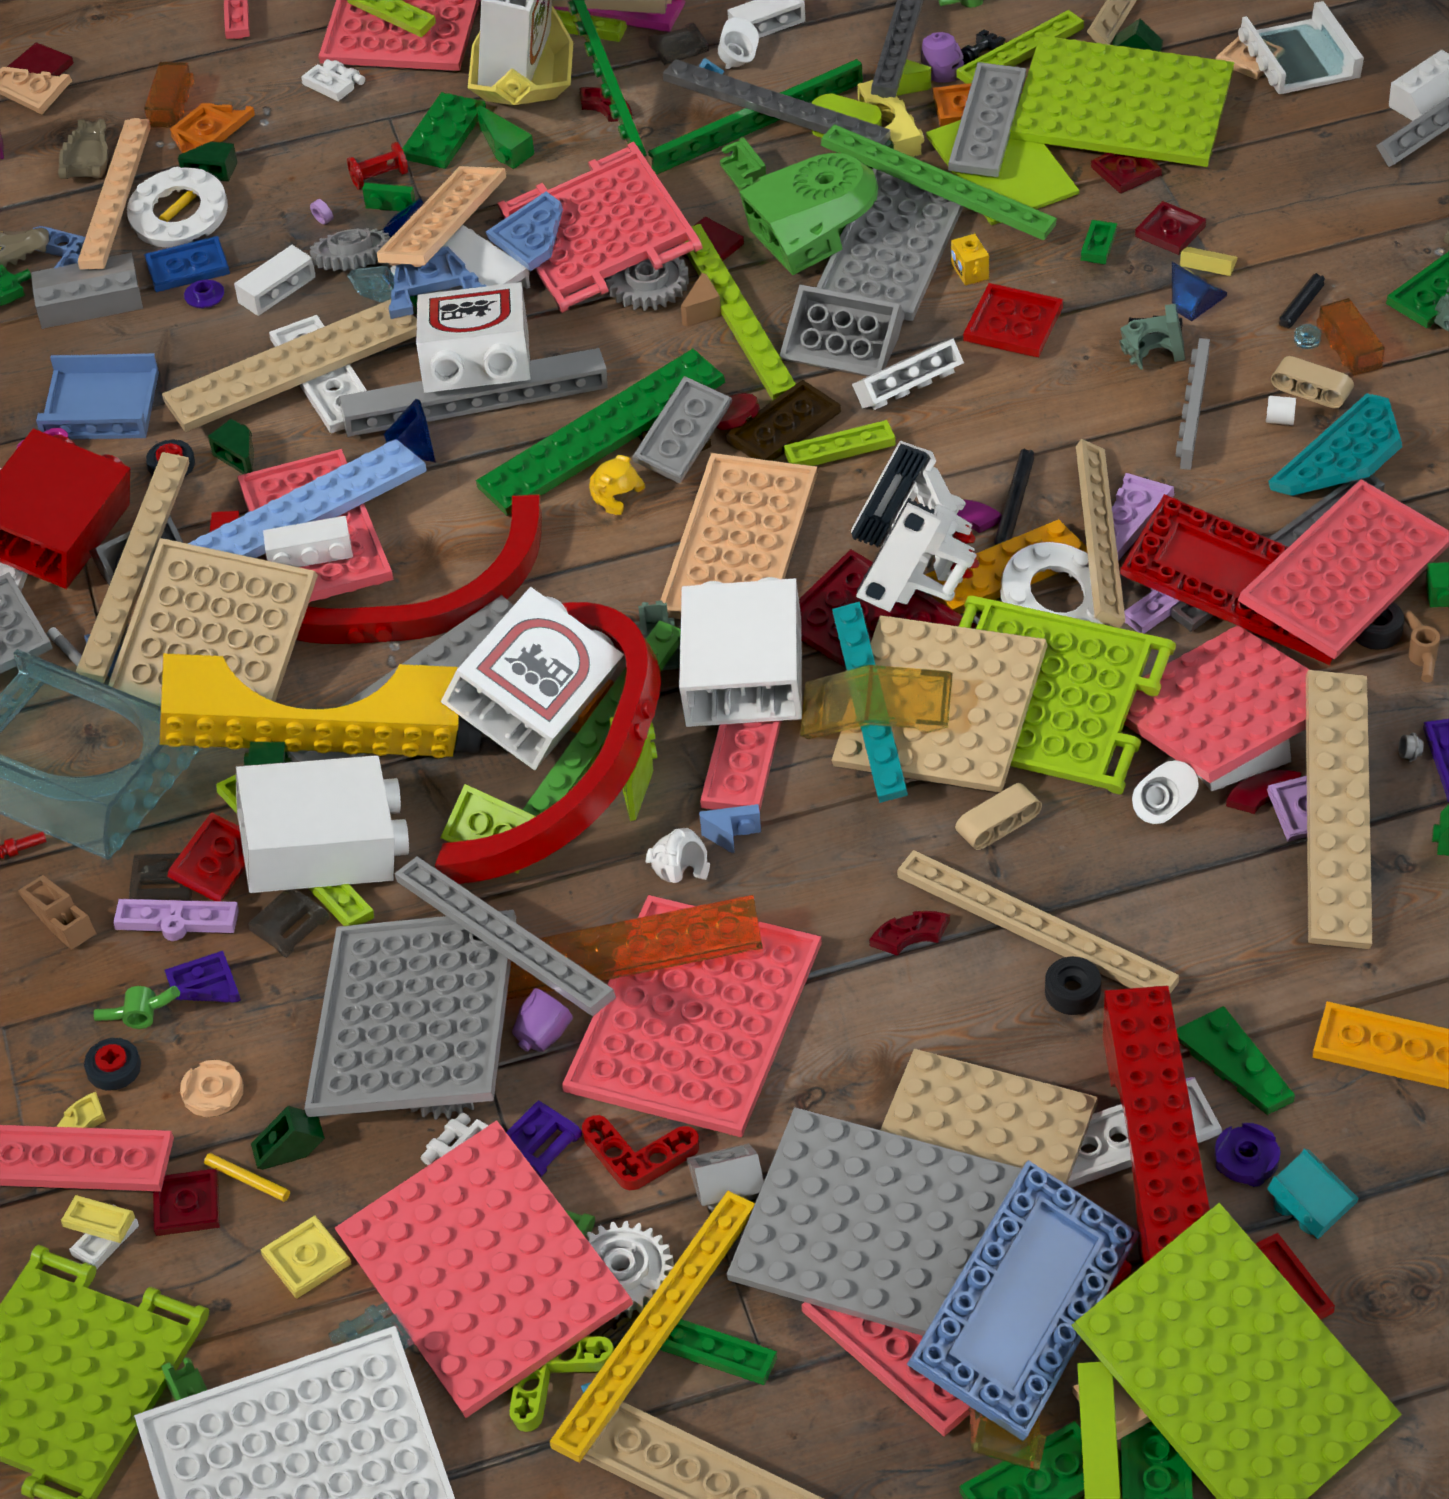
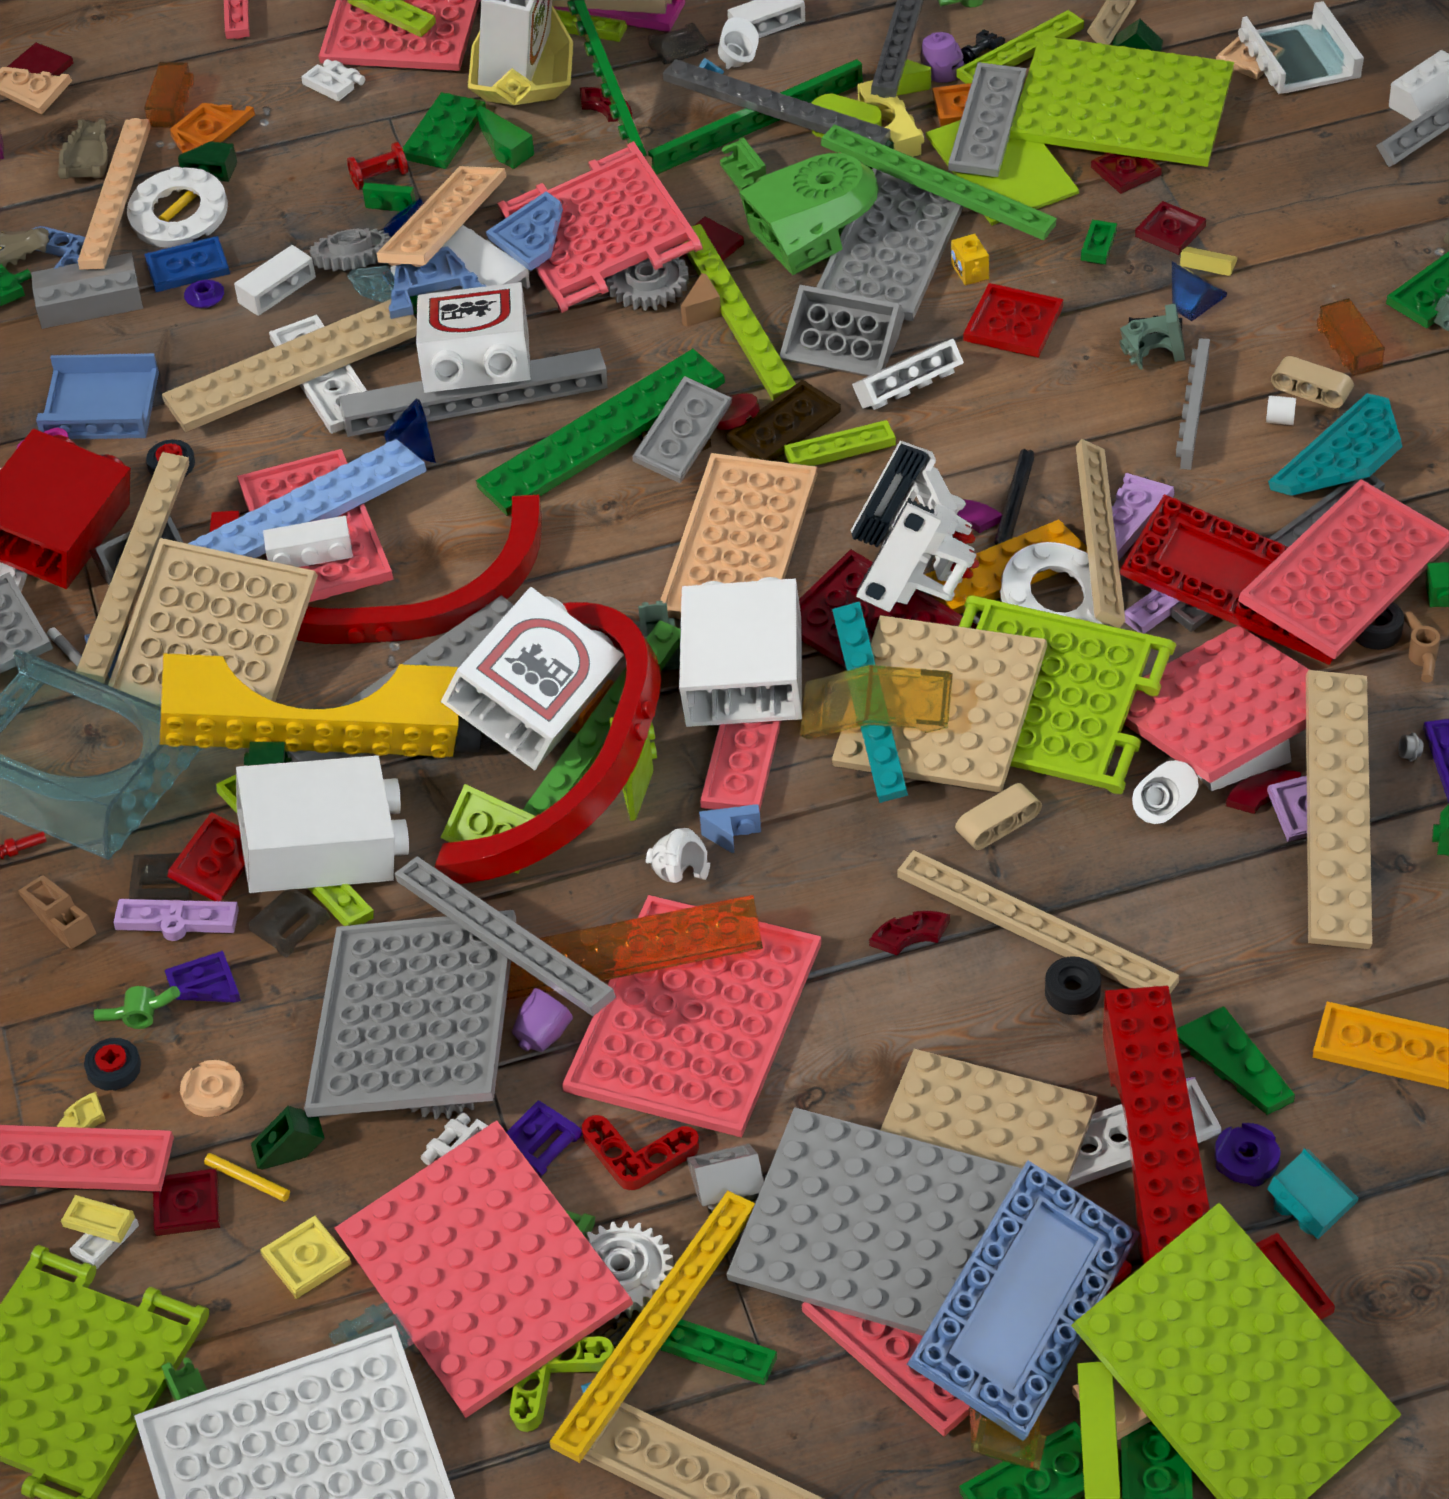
(233, 446): dark green slope -> none
(321, 211): lavender tile -> none
(614, 478): yellow helmet -> none
(1301, 301): black axle -> none
(1307, 336): clear light blue tile -> none

